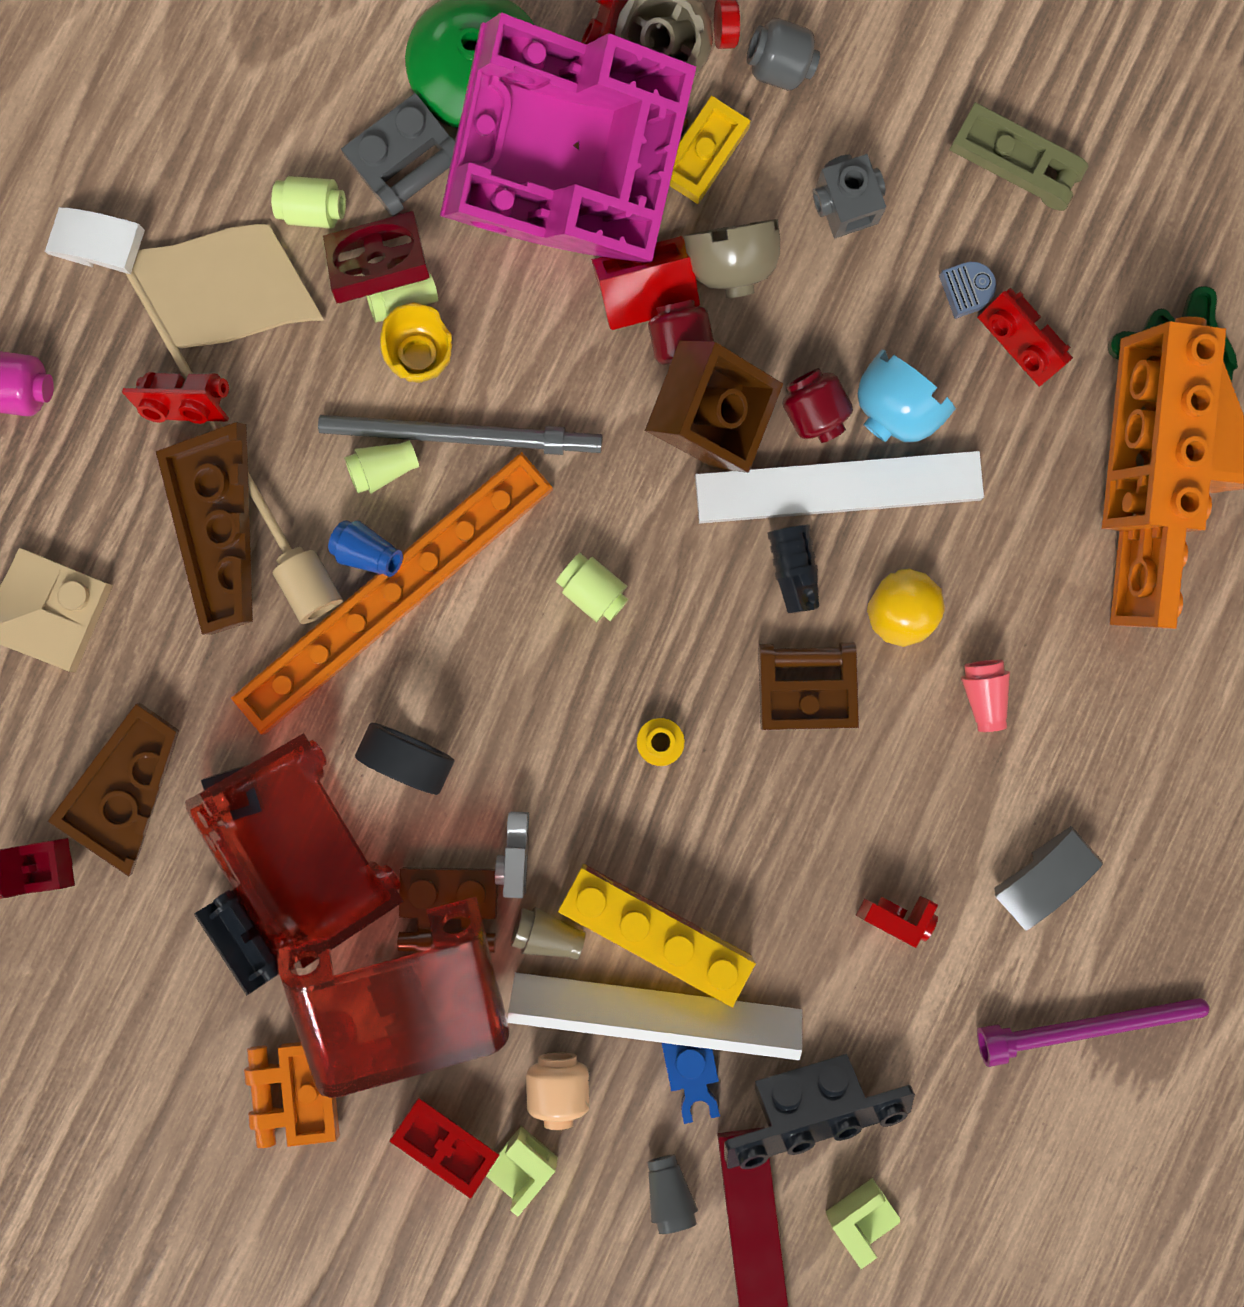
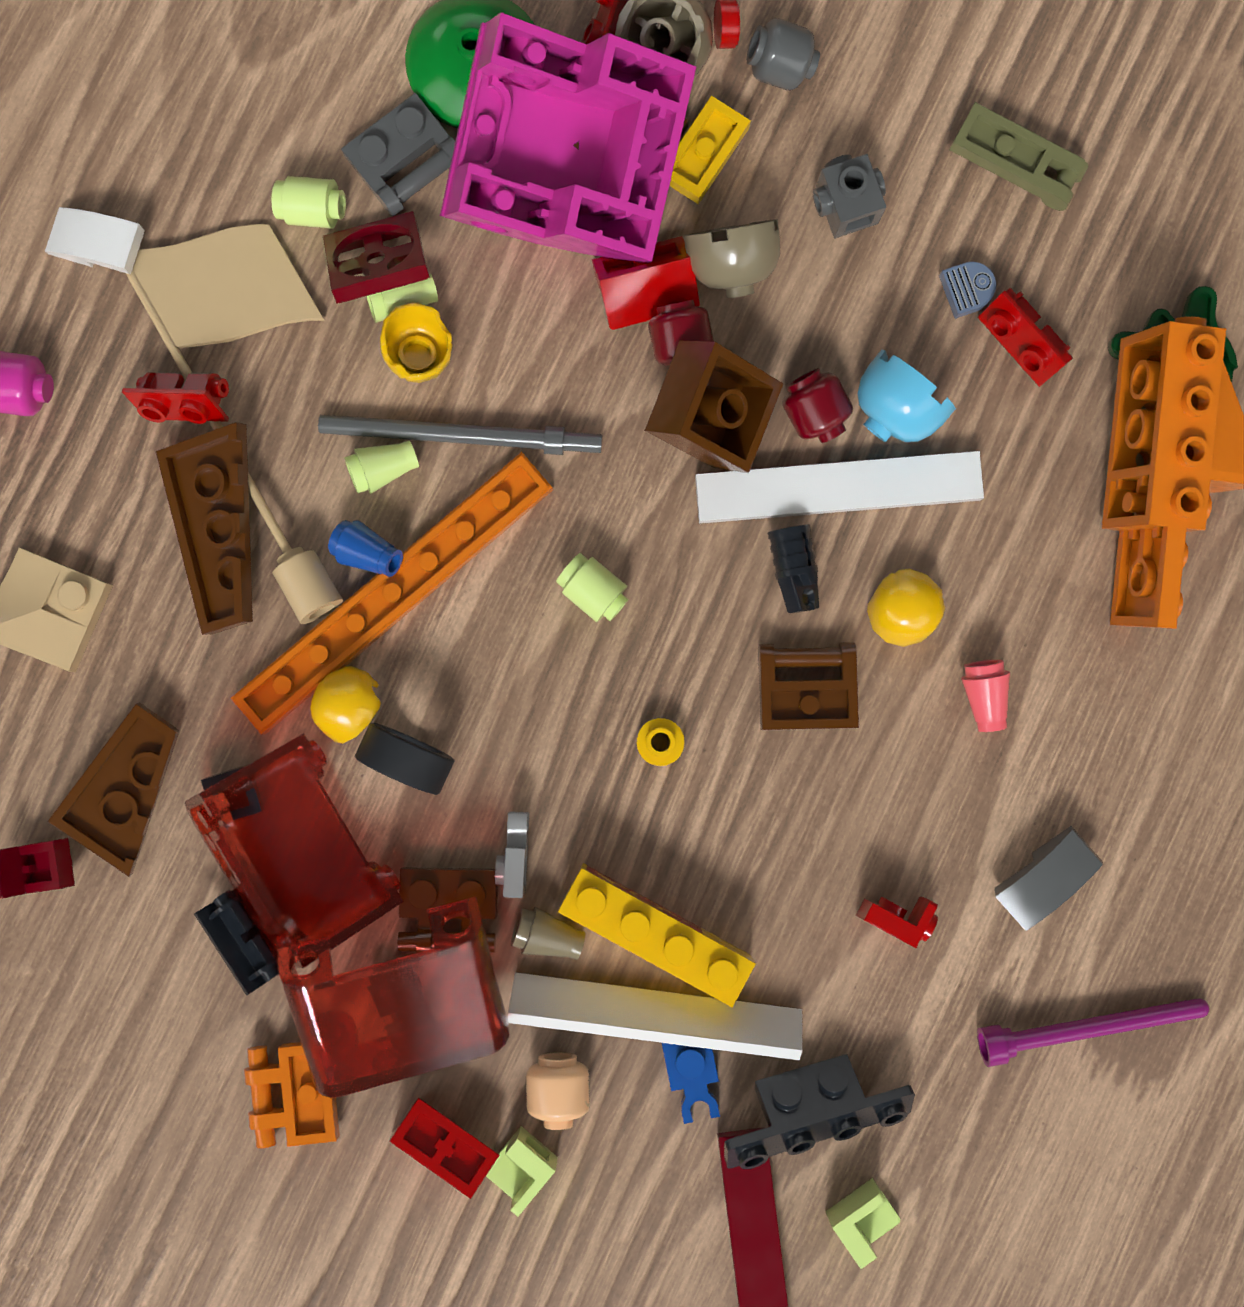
(344, 703): none -> yellow hair
(670, 1197): dark grey cone -> none

